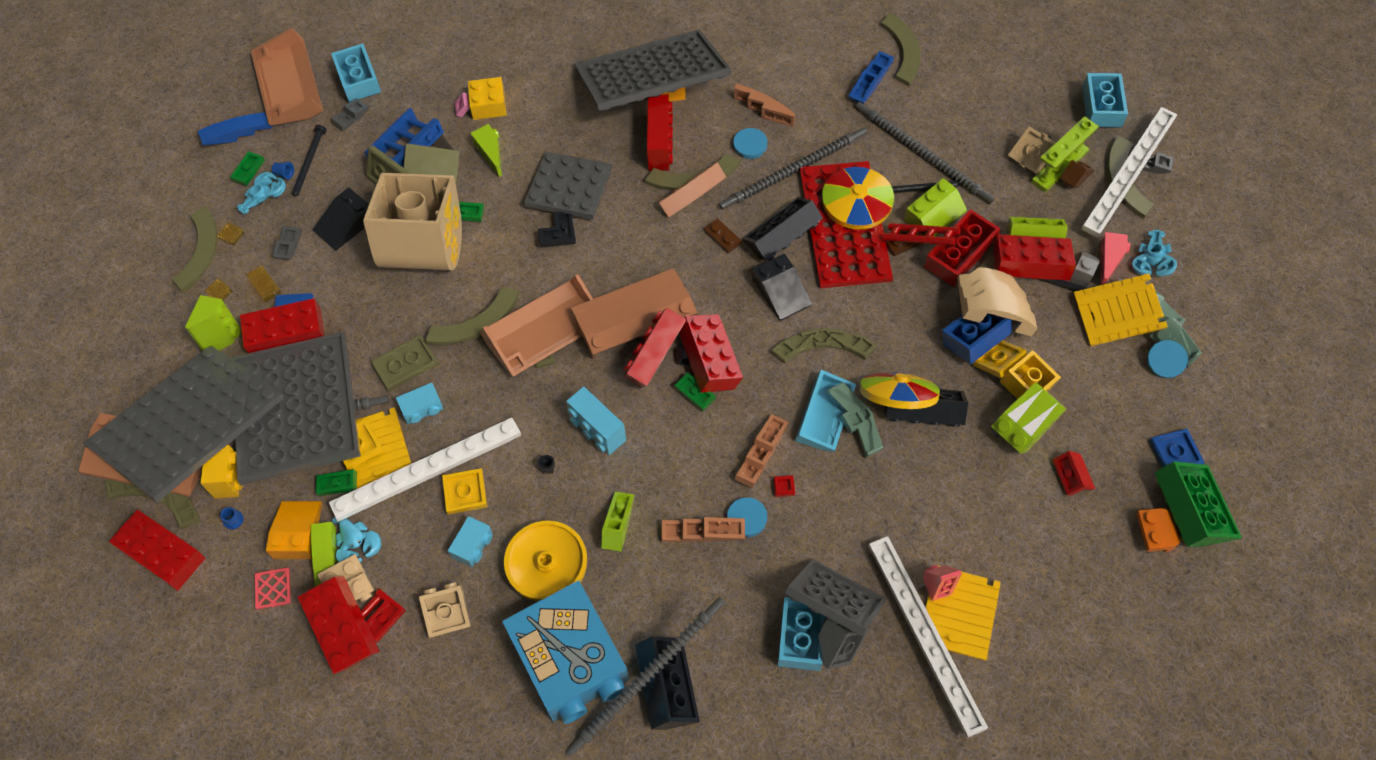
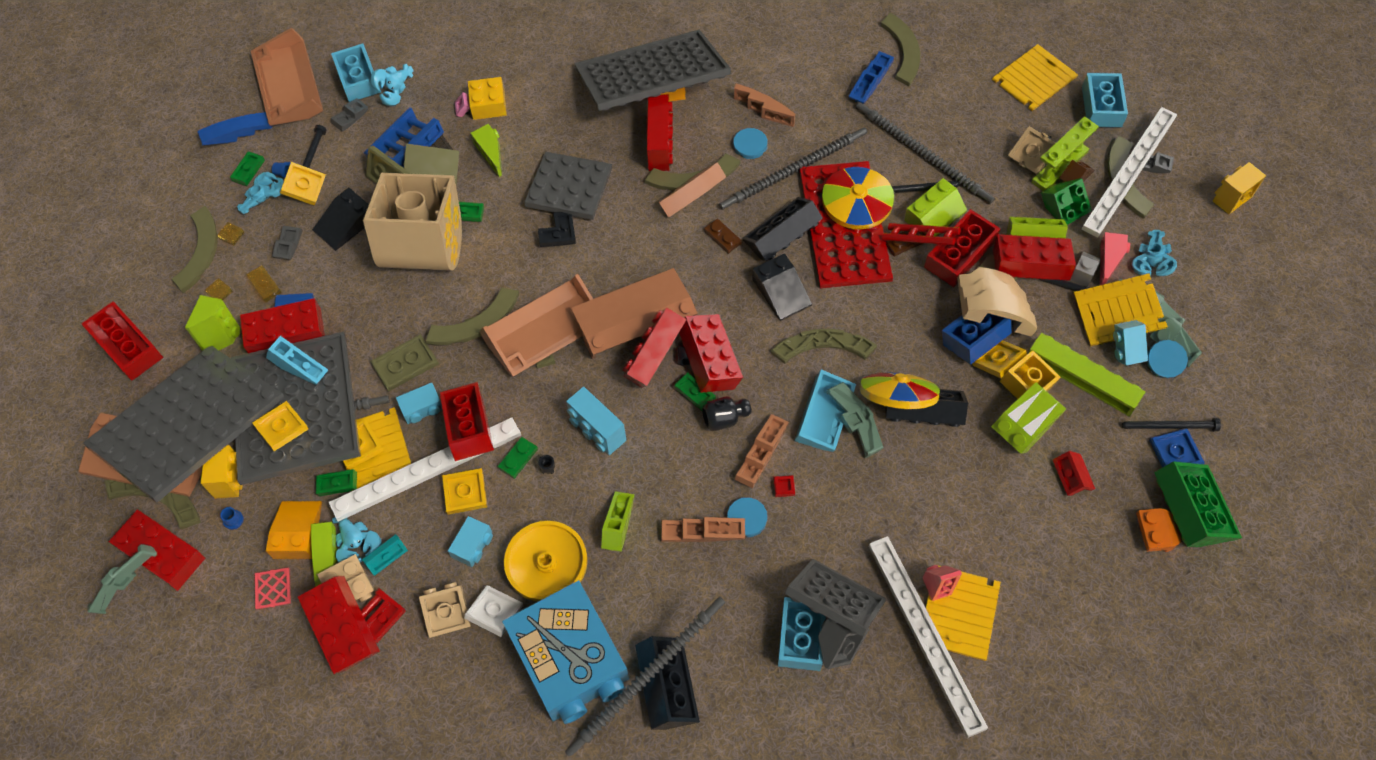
(119, 578): none -> sand green plate
(122, 340): none -> red brick
(280, 426): none -> yellow plate
(295, 361): none -> medium azure slope
(302, 183): none -> yellow plate
(385, 555): none -> teal plate
(393, 81): none -> medium azure animal
(466, 421): none -> red brick
(491, 609): none -> white tile
(518, 457): none -> green plate
(724, 412): none -> black piece
(1035, 77): none -> yellow door
(1067, 200): none -> green slope
(1088, 375): none -> lime brick
(1130, 342): none -> medium azure brick
(1214, 424): none -> black bar
(1238, 187): none -> yellow brick

